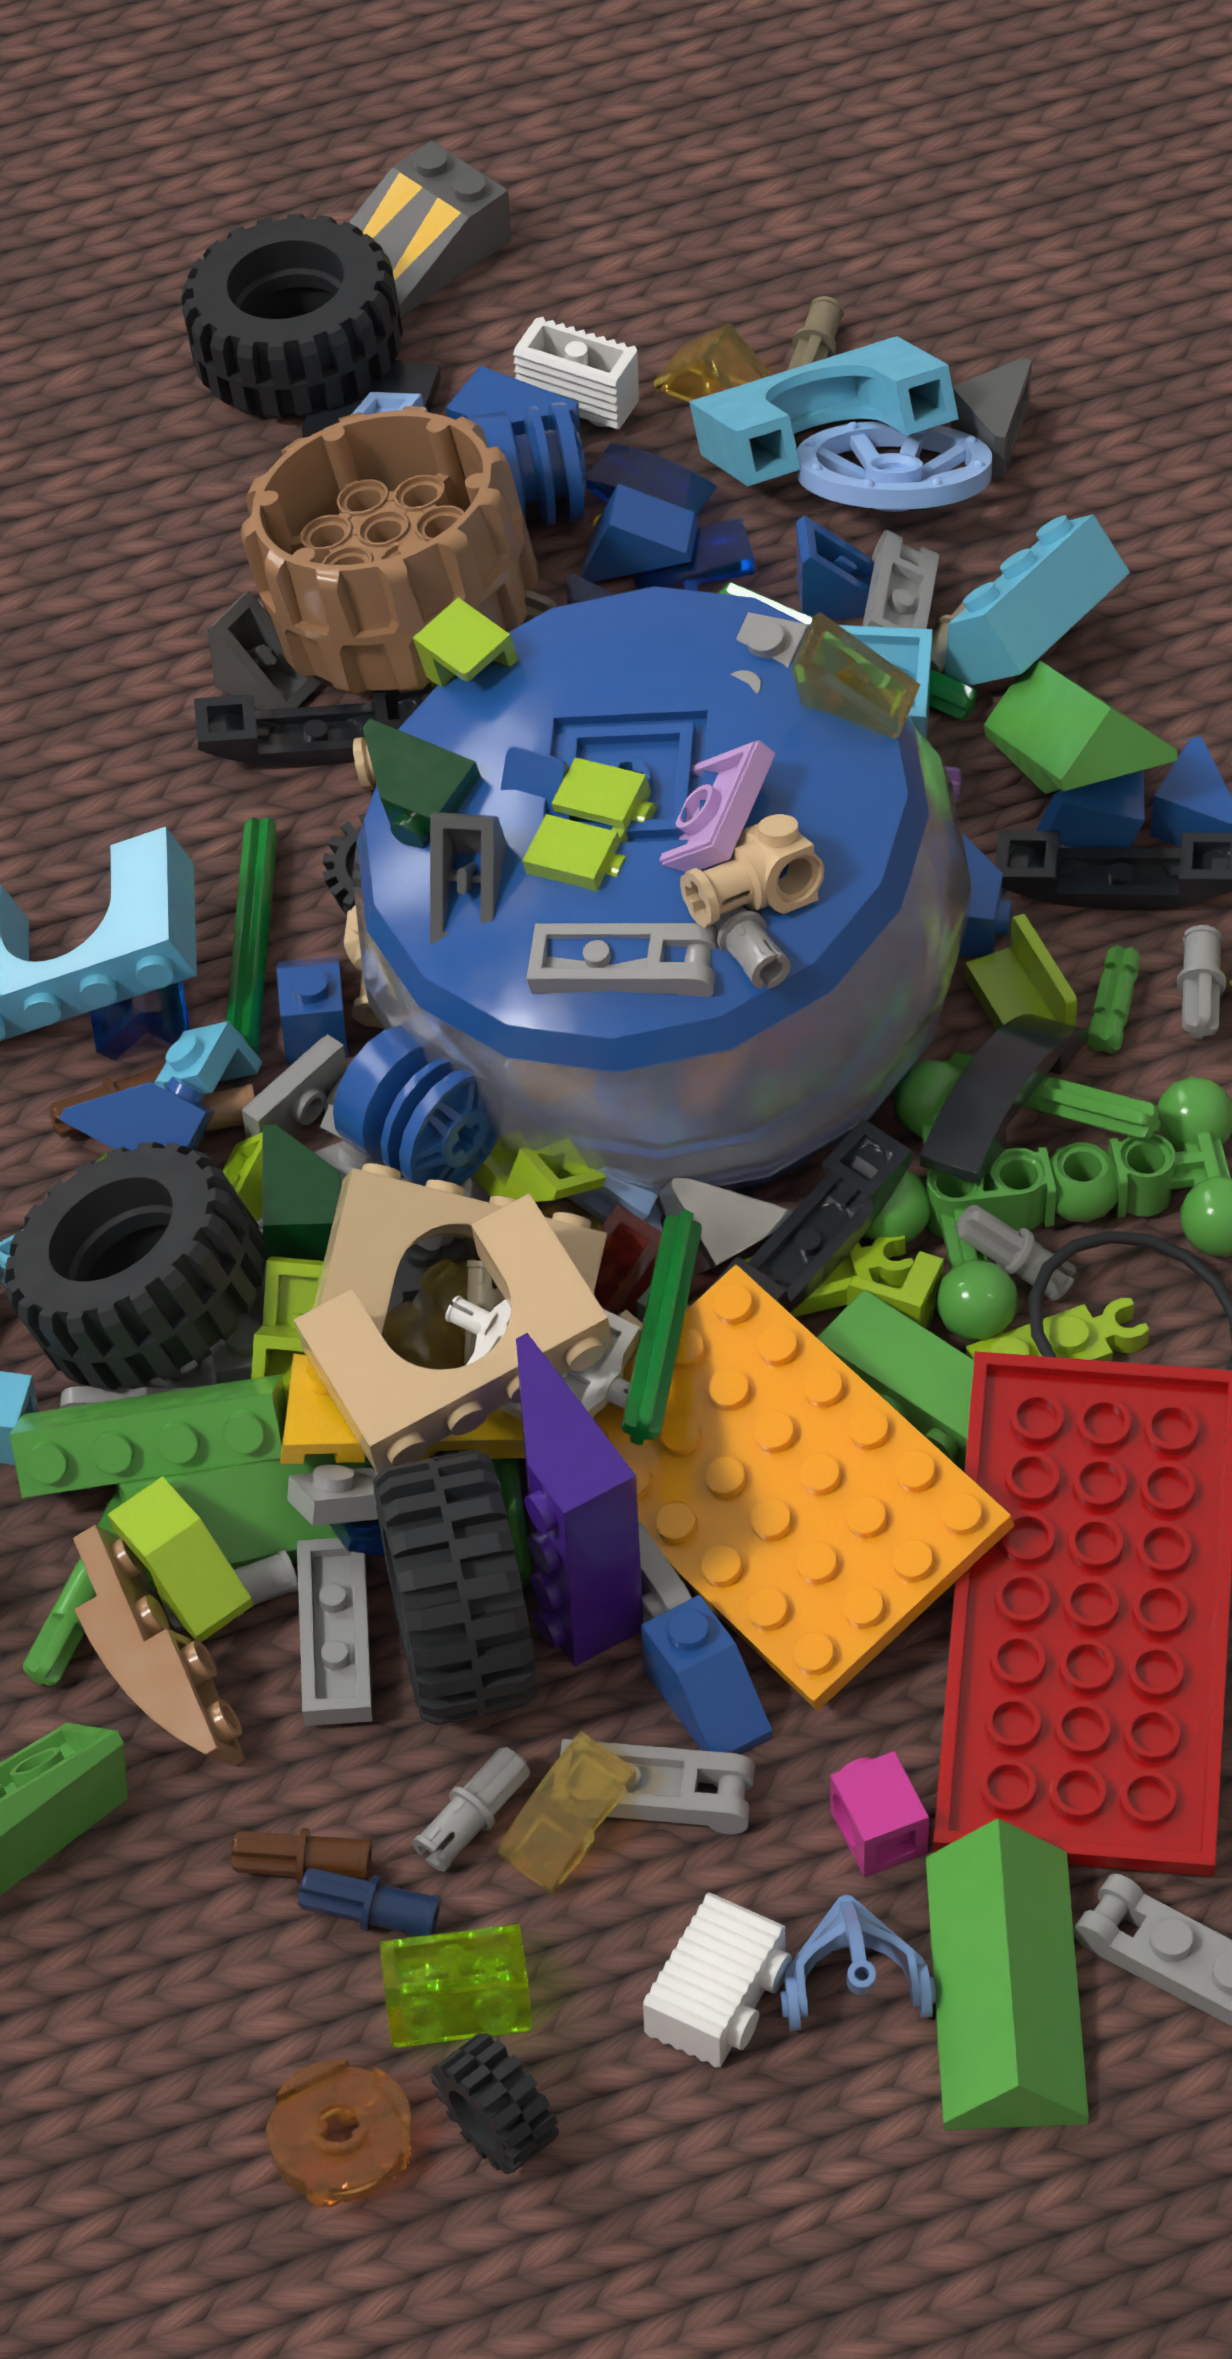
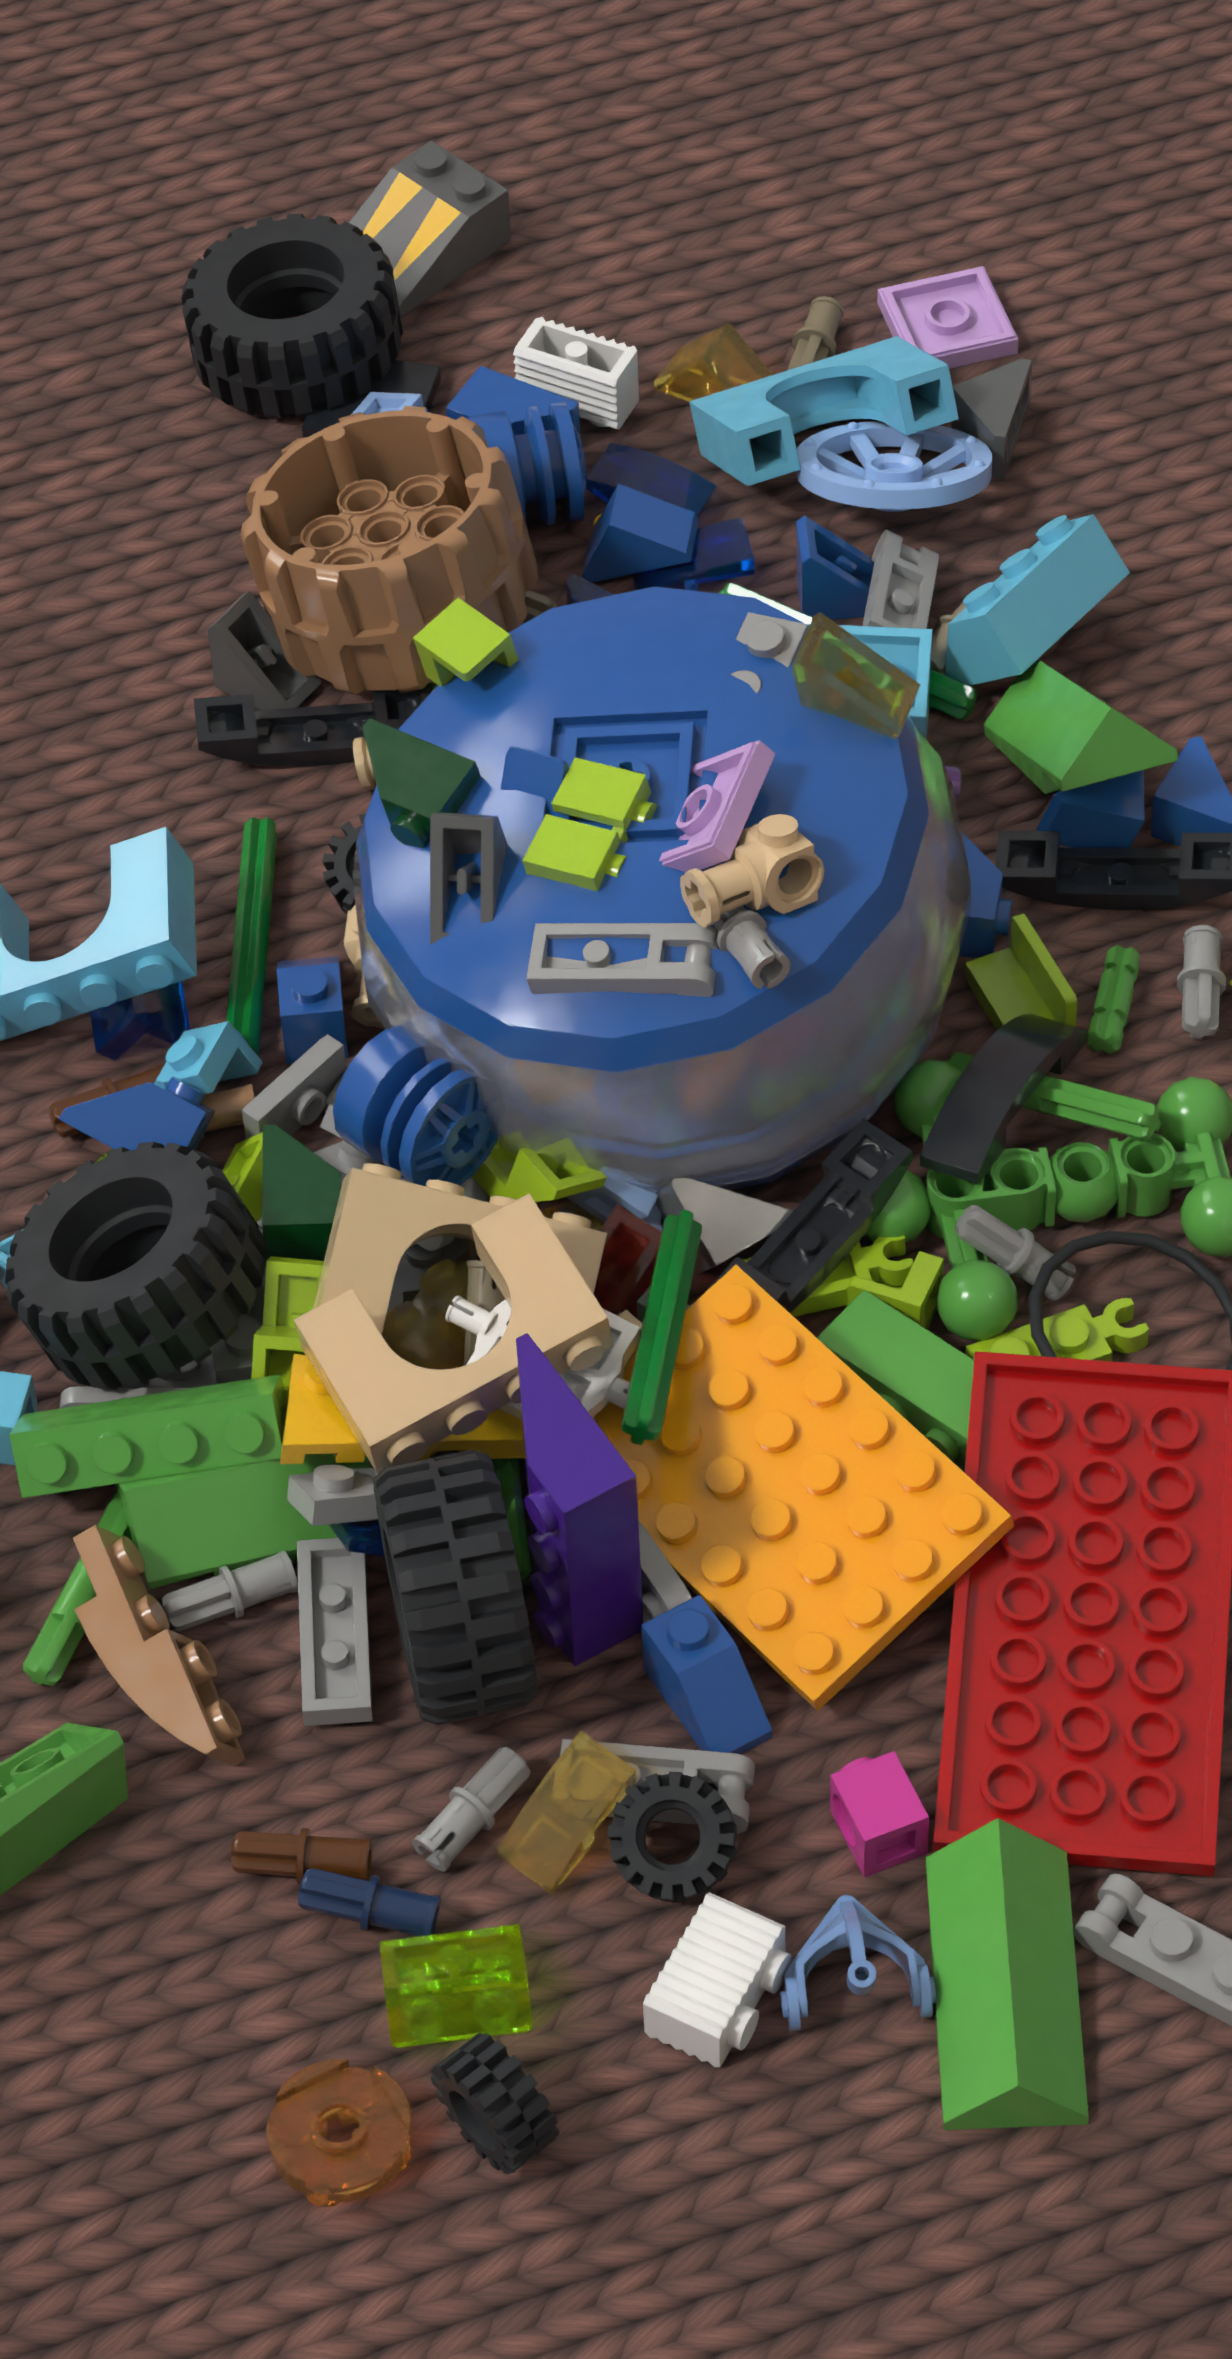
(182, 1558): lime slope -> none
(631, 1822): none -> black tyre
(950, 317): none -> lavender tile

